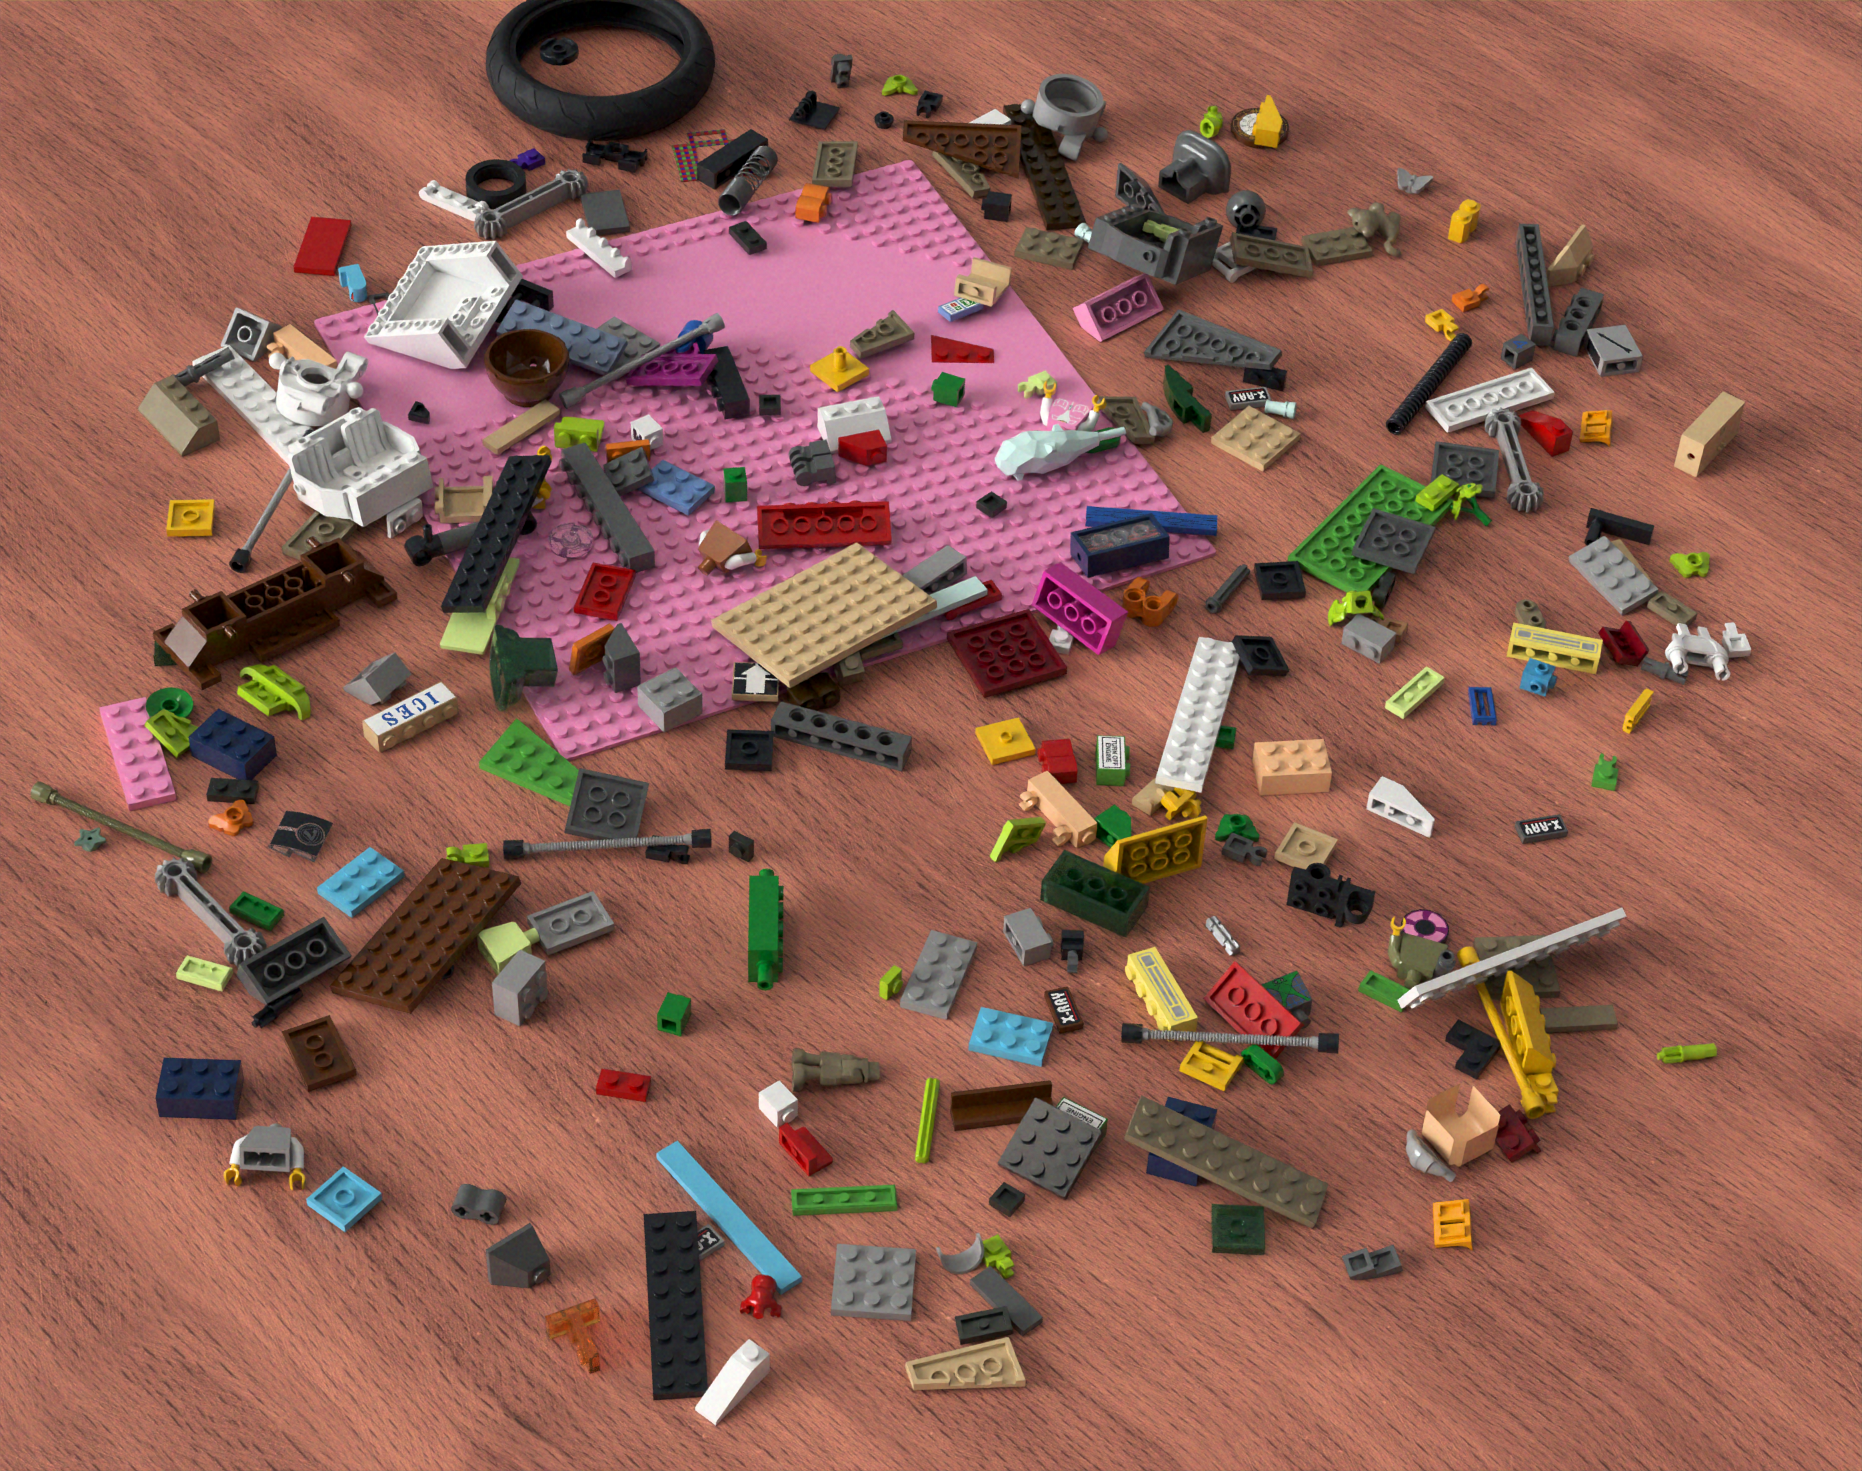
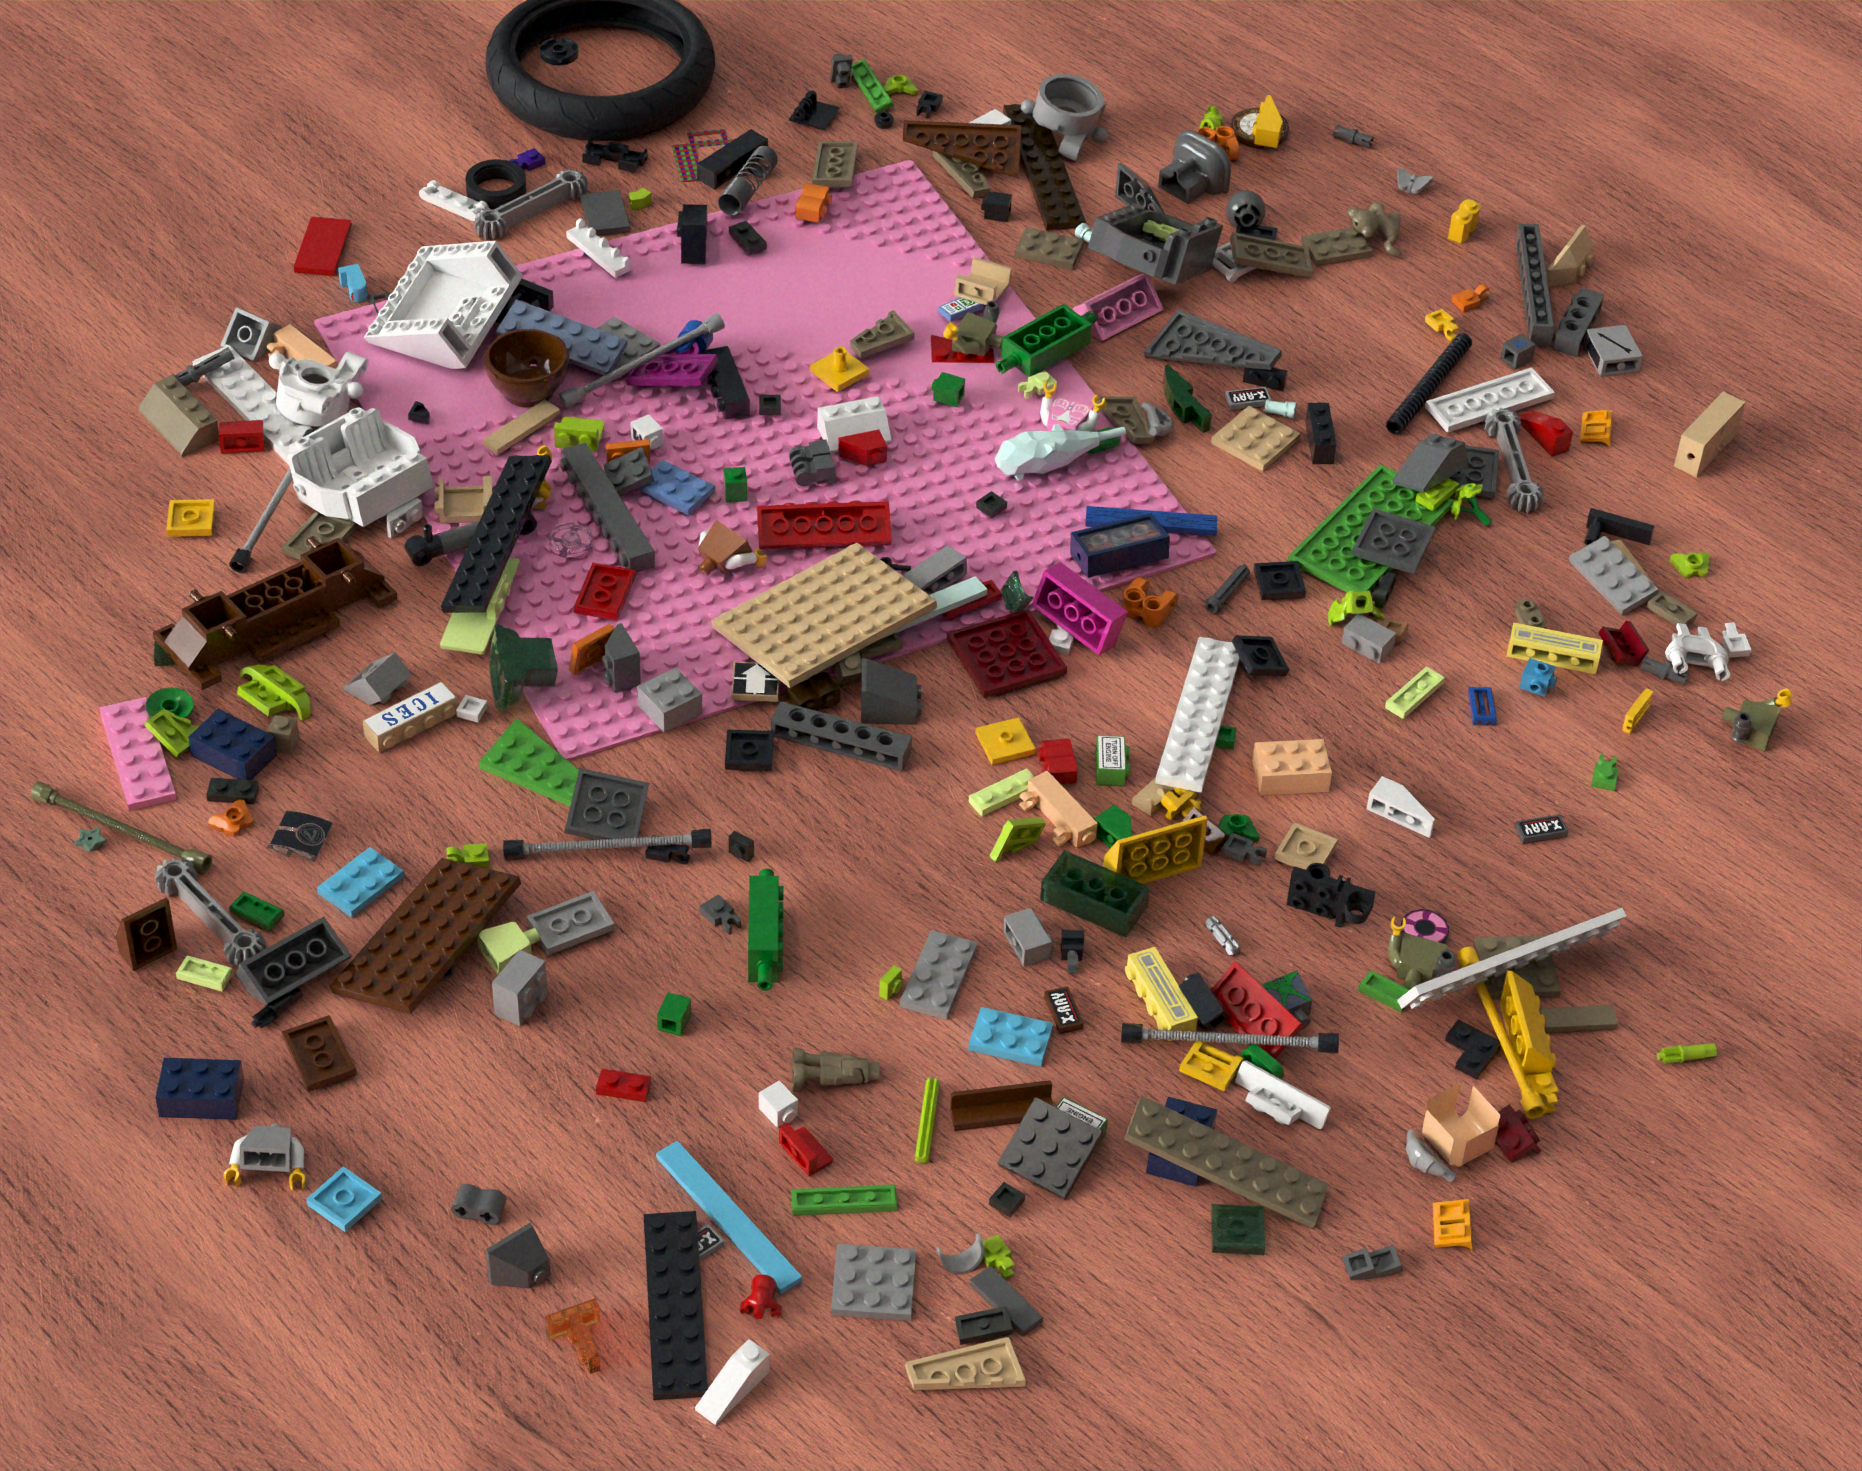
(146, 935): none -> reddish brown slope
(241, 436): none -> red panel
(285, 733): none -> dark tan brick
(471, 708): none -> white plate
(640, 199): none -> lime piece
(693, 233): none -> black wedge
(719, 911): none -> dark grey plate
(871, 86): none -> bright green tile
(887, 560): none -> black hand
(888, 695): none -> dark grey slope
(974, 333): none -> olive torso
(1000, 793): none -> yellowish green plate
(1013, 594): none -> clear green piece
(1046, 340): none -> green brick
(1204, 1001): none -> black brick
(1214, 837): none -> reddish brown plate
(1224, 137): none -> orange piece
(1279, 1098): none -> white bracket
(1320, 433): none -> black brick
(1353, 136): none -> dark grey pin
(1432, 463): none -> dark grey slope
(1757, 720): none -> olive torso

